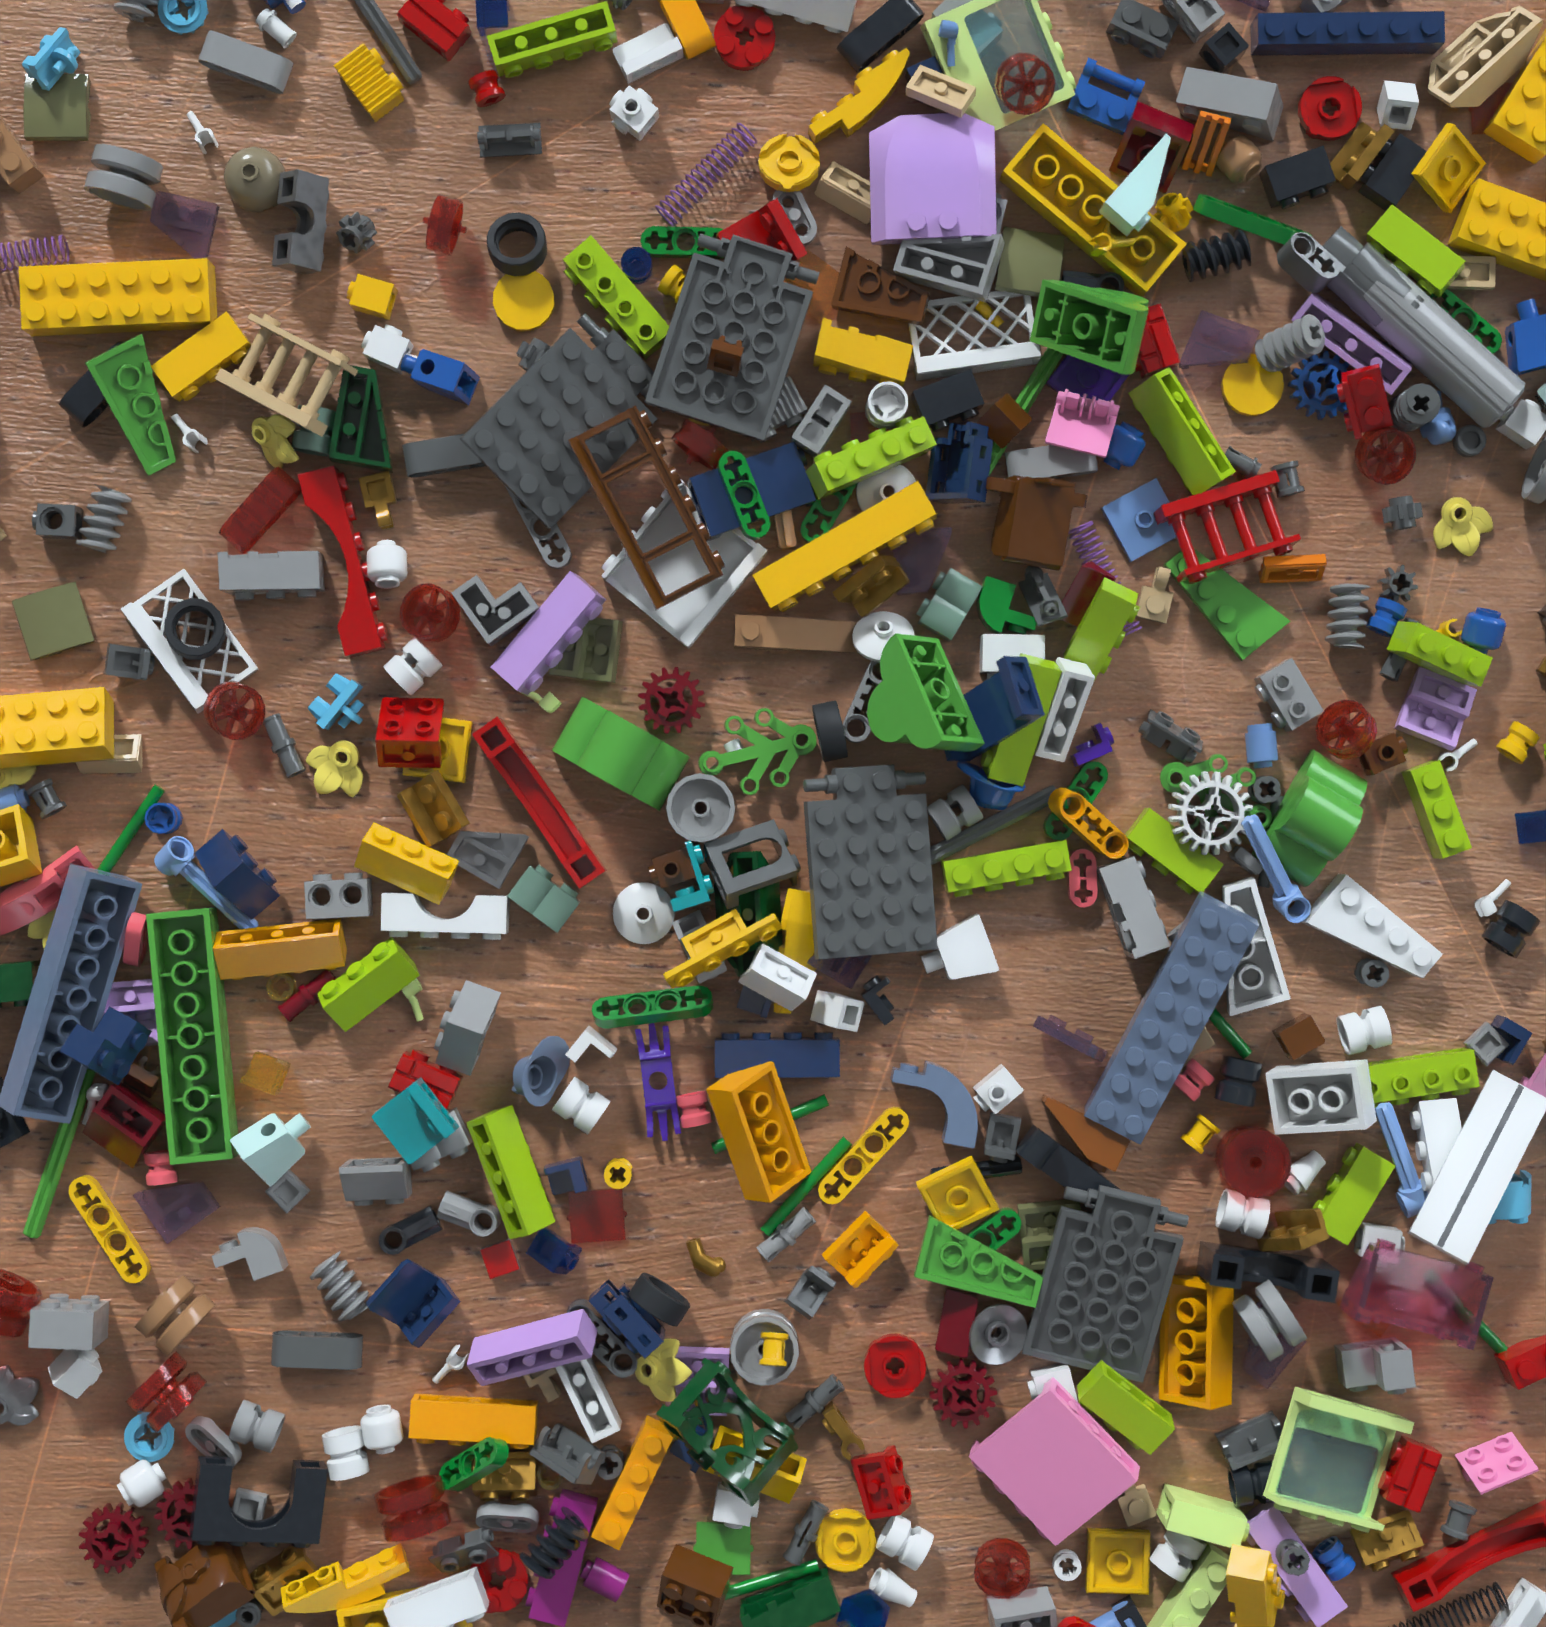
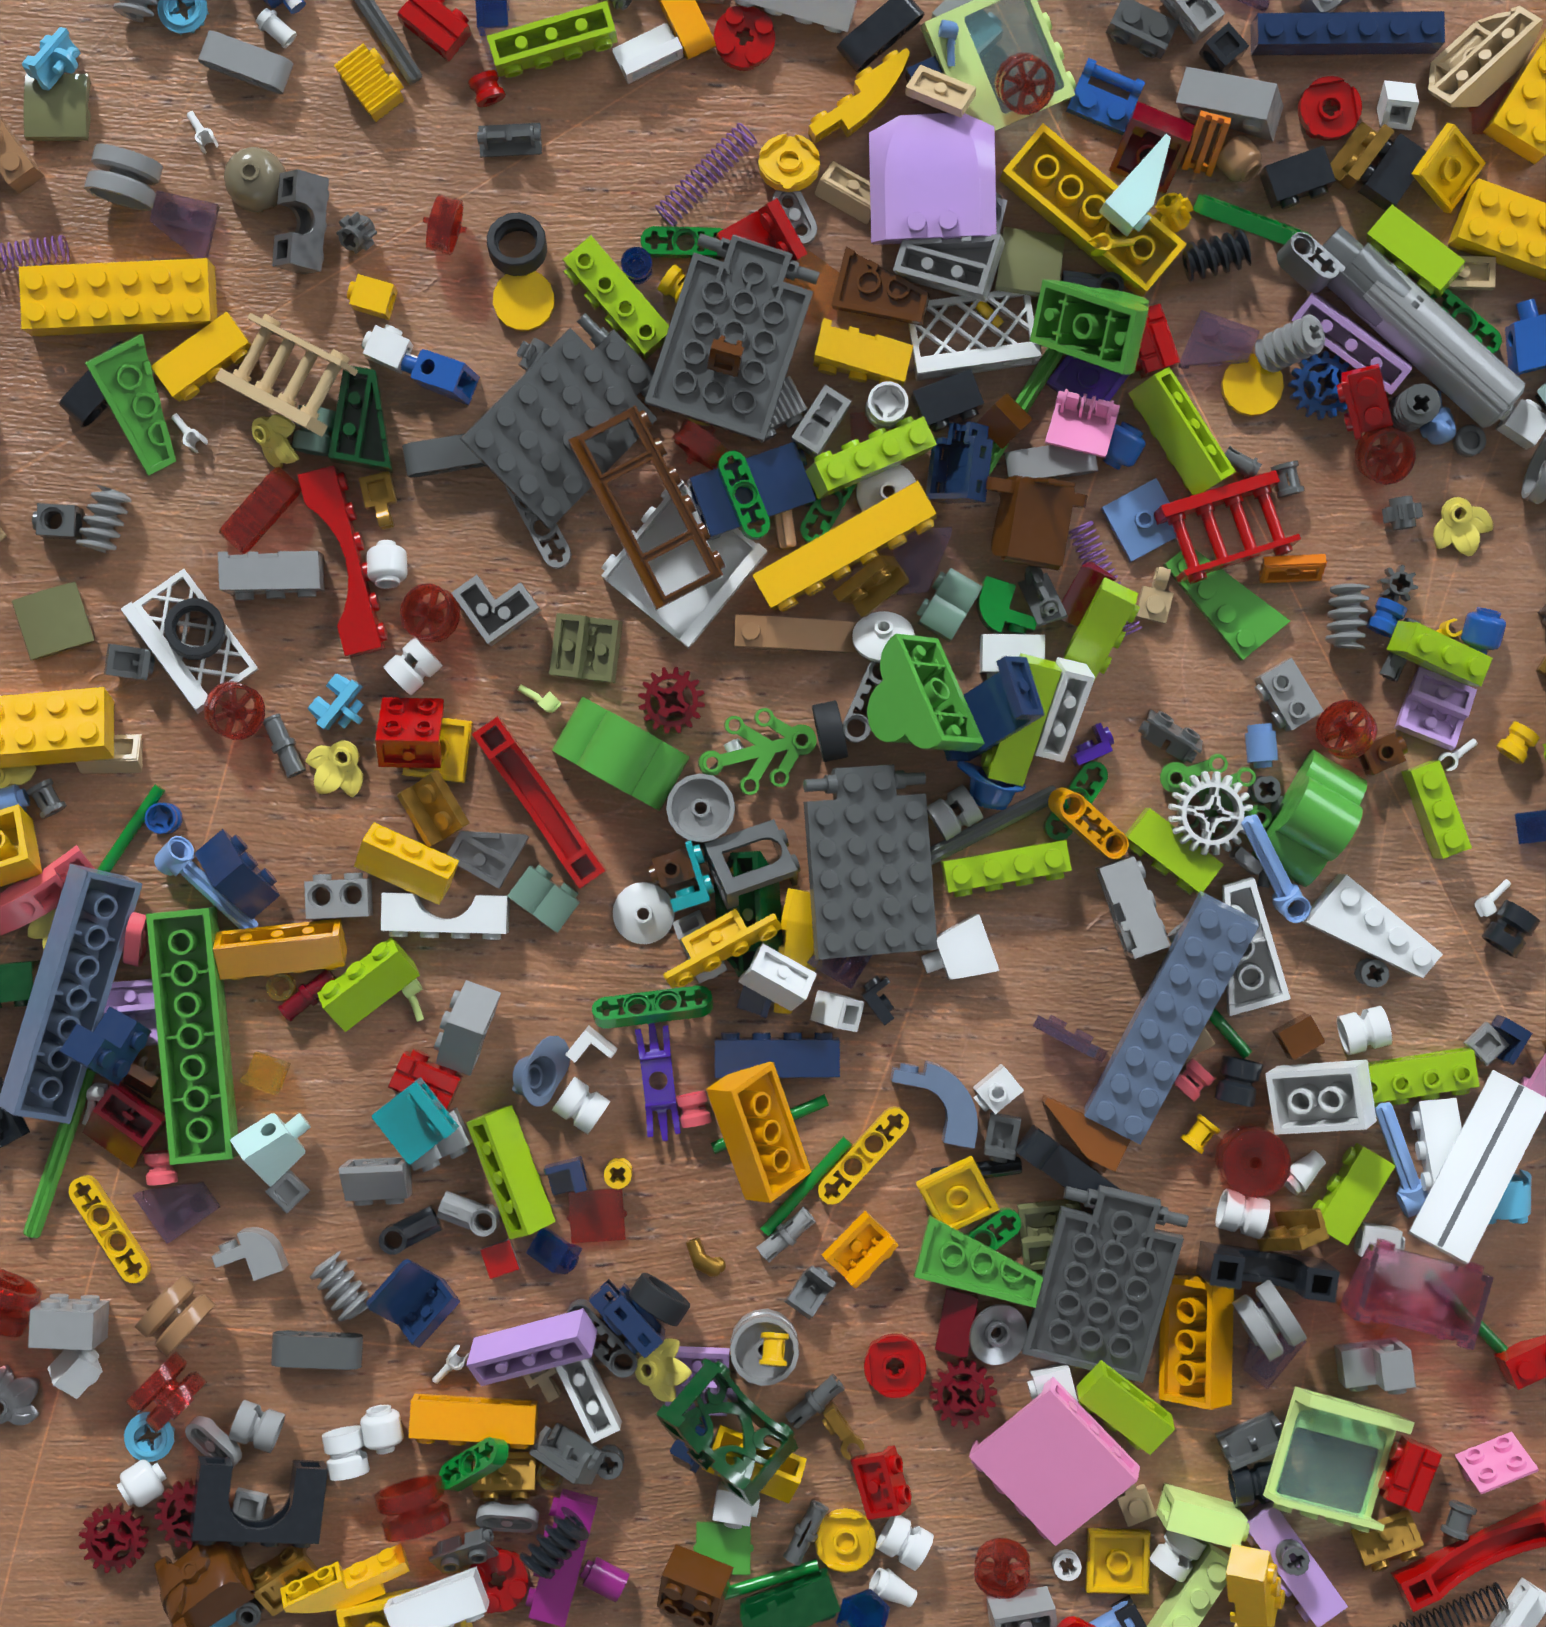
(549, 633): lavender brick -> none
(632, 1483): light orange brick -> none
(633, 112): white brick -> none
(1089, 878): coral beam -> none
(1332, 1556): blue wheel -> none

